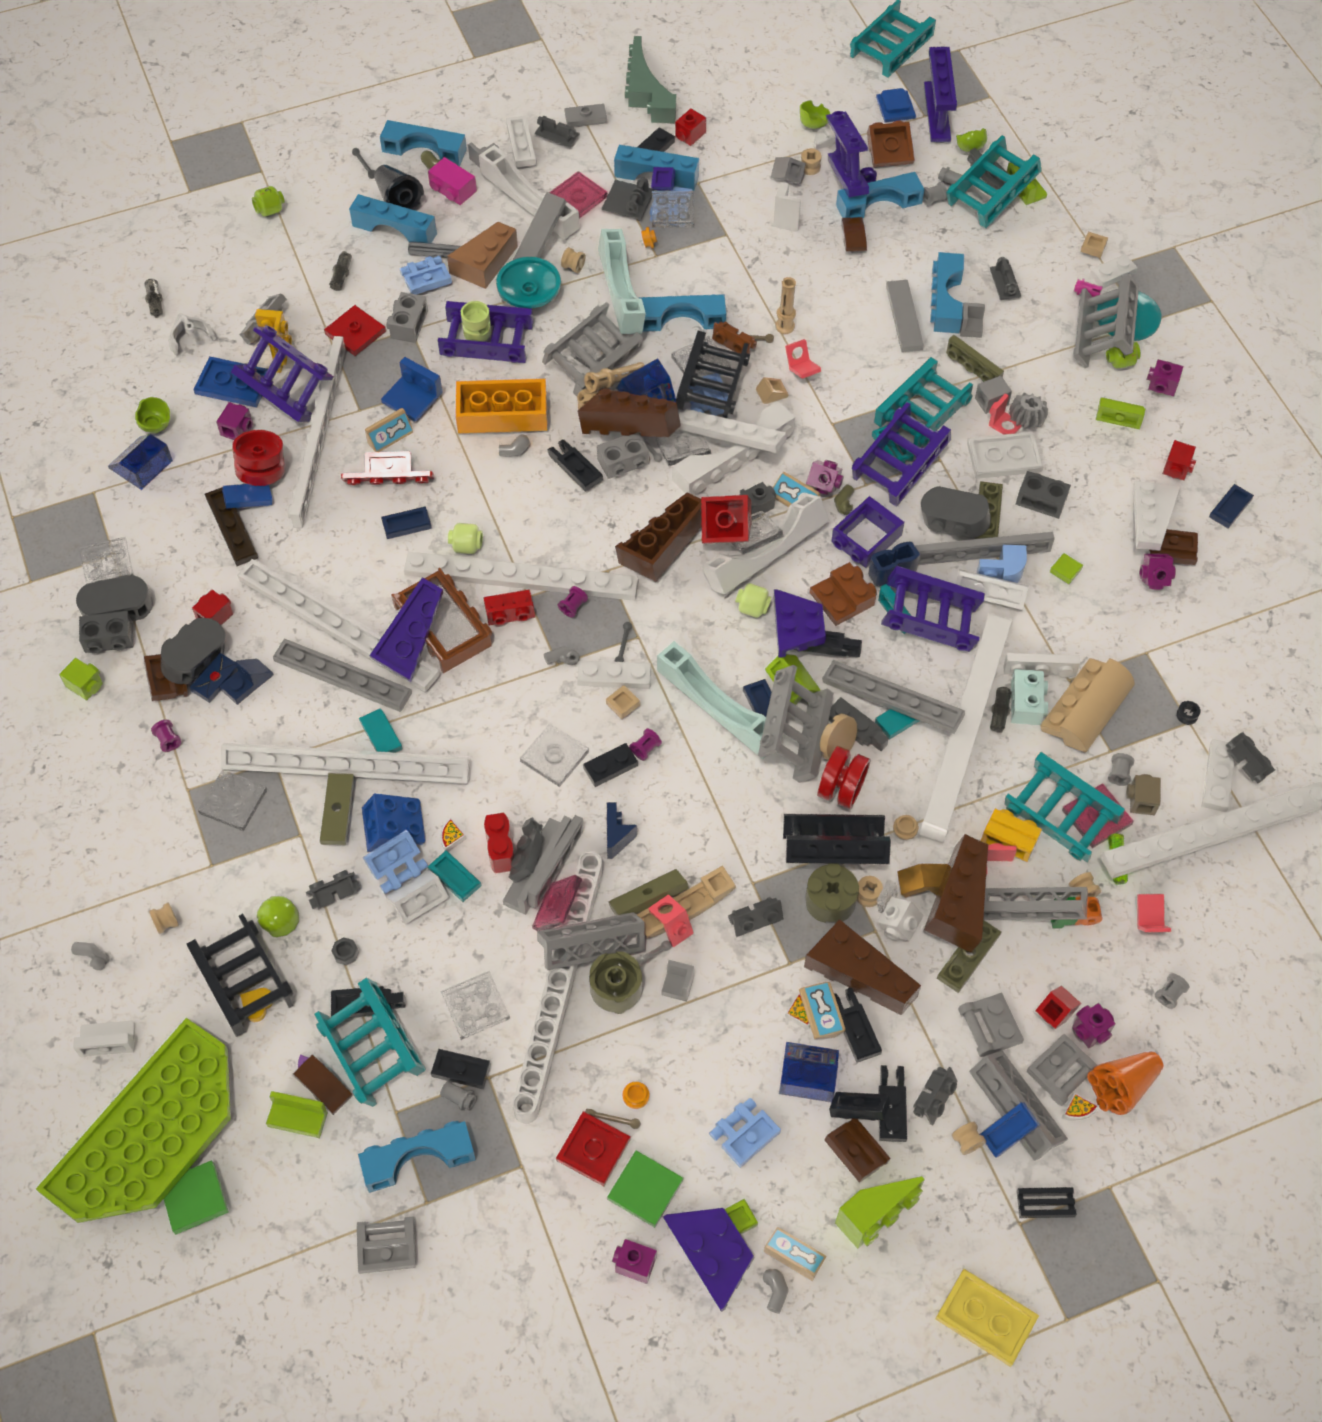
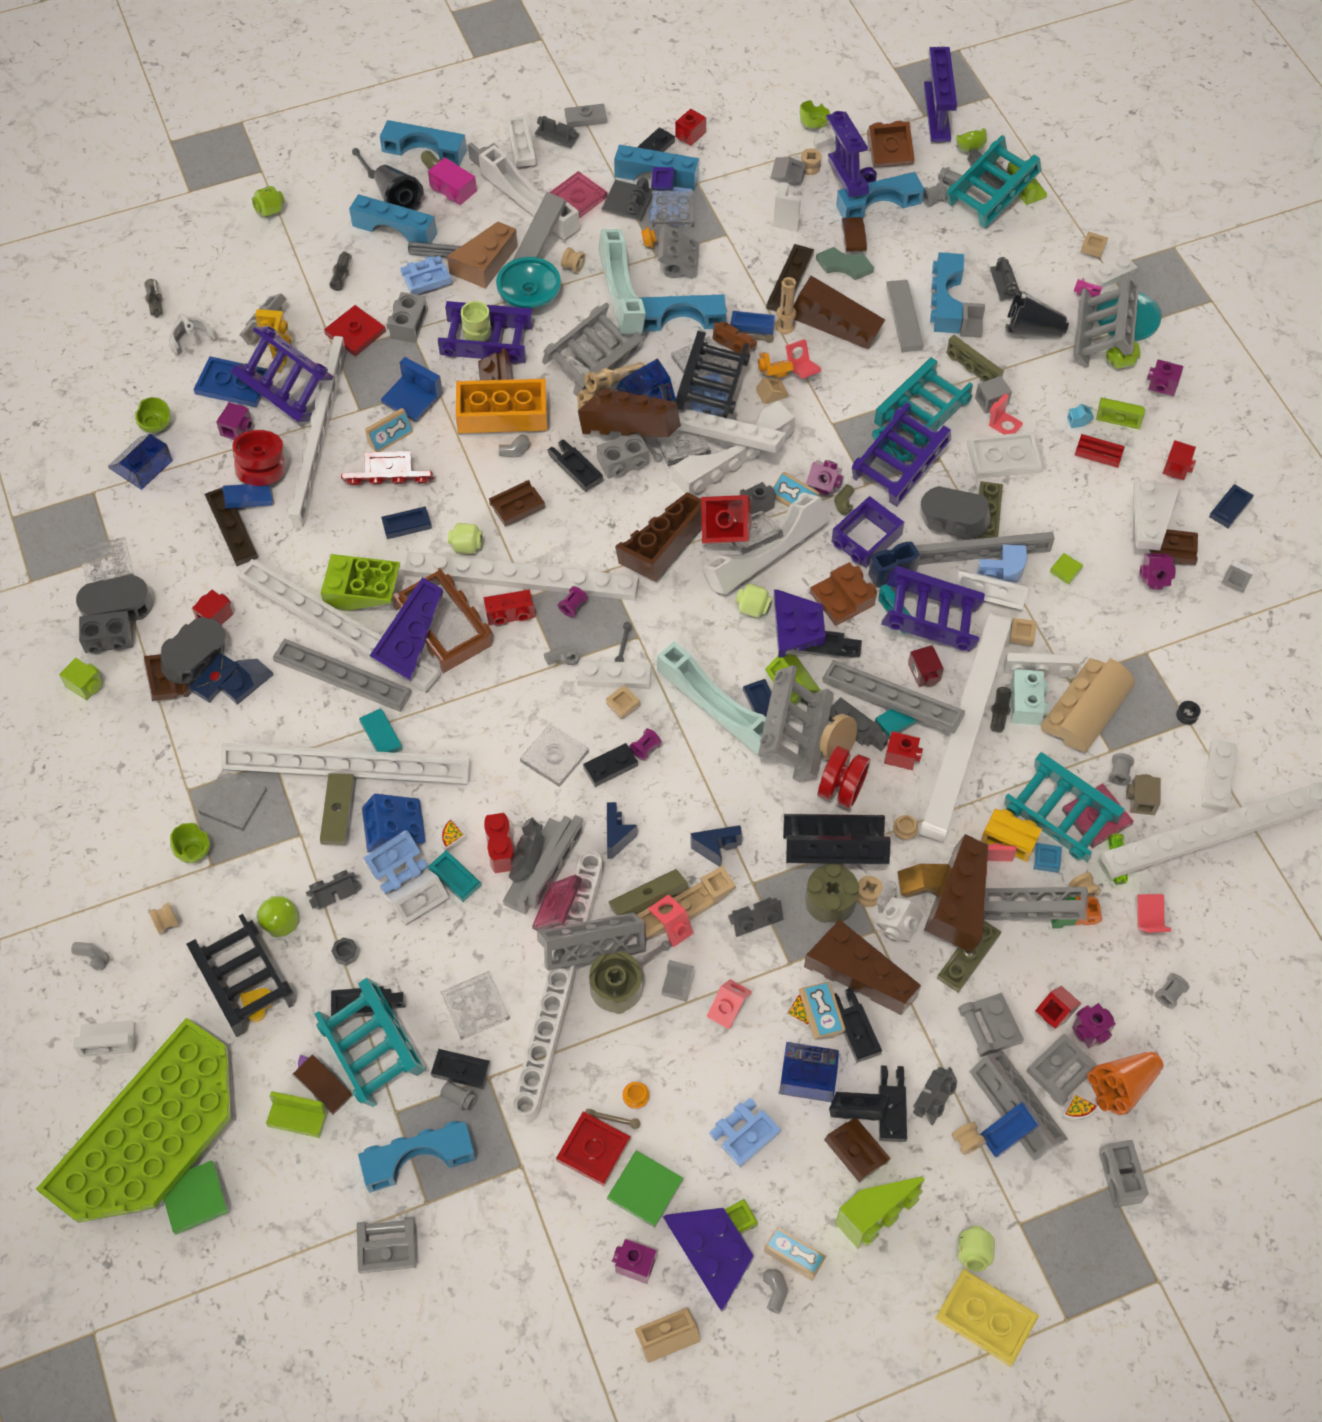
(165, 734): magenta bush -> none
(189, 843): none -> lime hair
(358, 582): none -> lime slope
(495, 366): none -> reddish brown plate
(516, 503): none -> reddish brown plate
(645, 89): sand green arch -> none
(668, 1335): none -> tan slope
(677, 253): none -> light grey plate
(711, 841): none -> dark blue slope
(728, 1003): none -> coral bracket
(753, 322): none -> blue tile
(777, 369): none -> light orange bracket
(795, 268): none -> dark brown tile
(836, 314): none -> reddish brown wedge
(852, 265): none -> sand green tile
(895, 105): blue piece -> none
(900, 52): teal fence -> none
(903, 751): none -> red brick
(925, 666): none -> dark red brick
(976, 1248): none -> yellowish green head
(1022, 631): none -> tan plate
(1028, 411): light grey gear -> none
(1034, 317): none -> black cone
(1043, 494): dark grey brick -> none
(1047, 858): none -> dark azure tile
(1058, 1191): black tile -> none
(1079, 416): none -> medium azure piece
(1099, 447): none -> red tile
(1123, 1173): none -> light grey brick
(1238, 575): none -> light grey tile
(1258, 765): dark grey hinge -> none

